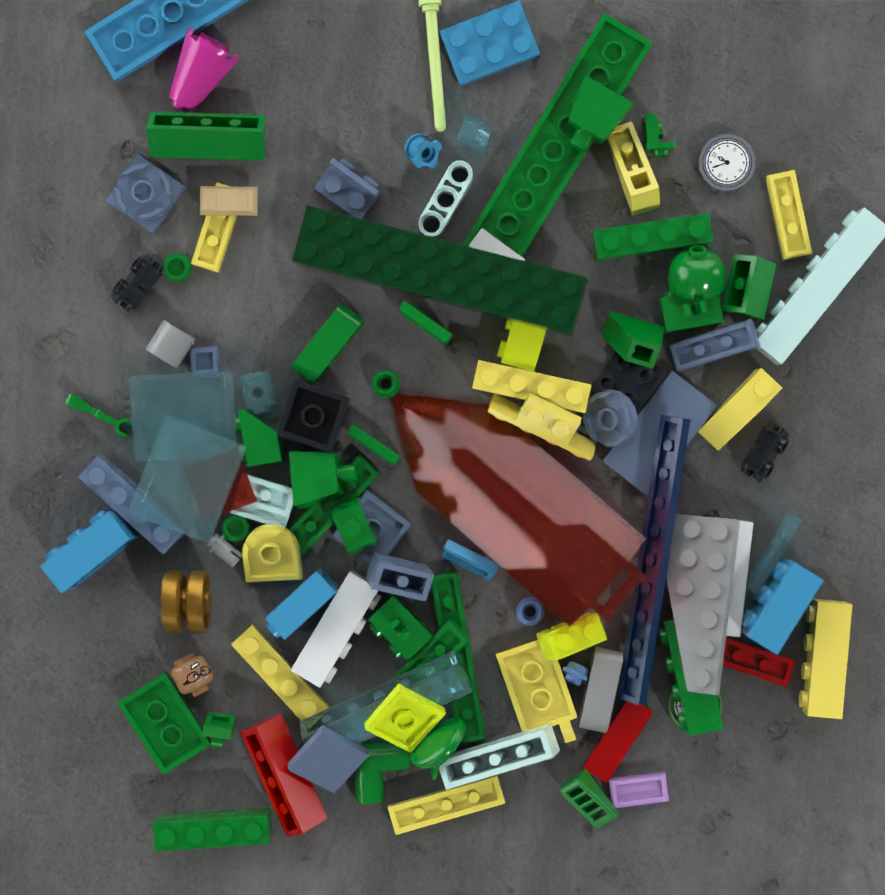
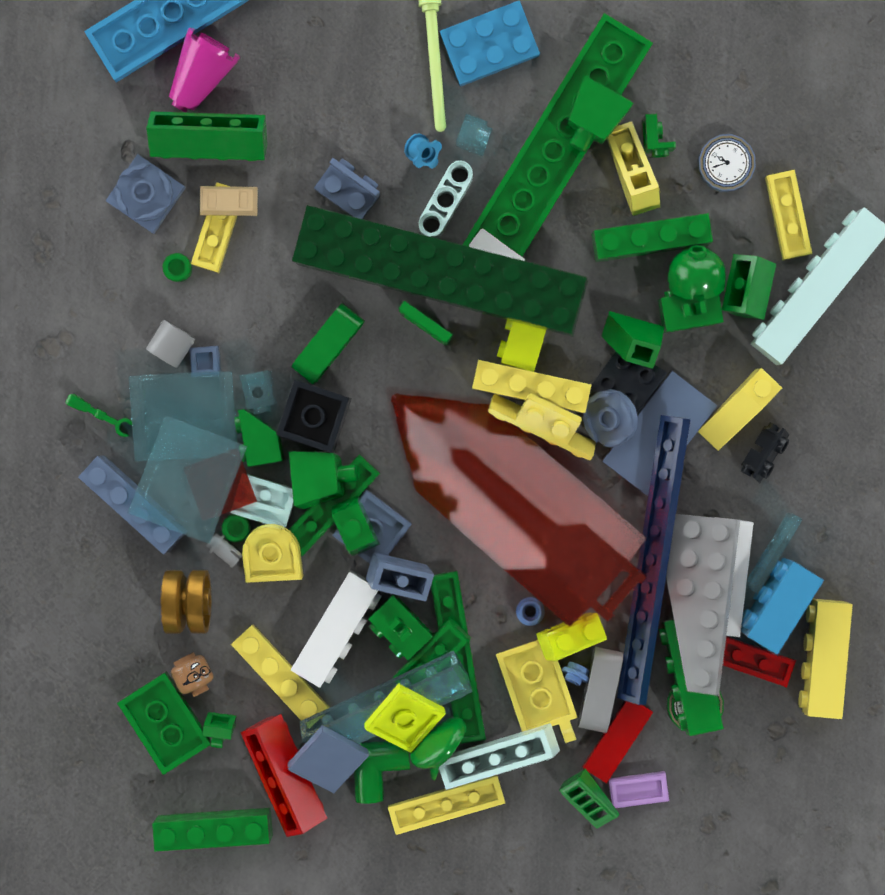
(88, 550): dark azure brick -> none
(129, 290): black hinge -> none
(301, 604): dark azure brick -> none
(373, 444): green tile -> none
(385, 375): green plate -> none
(469, 560): dark azure tile -> none
(714, 345): sand blue tile -> none

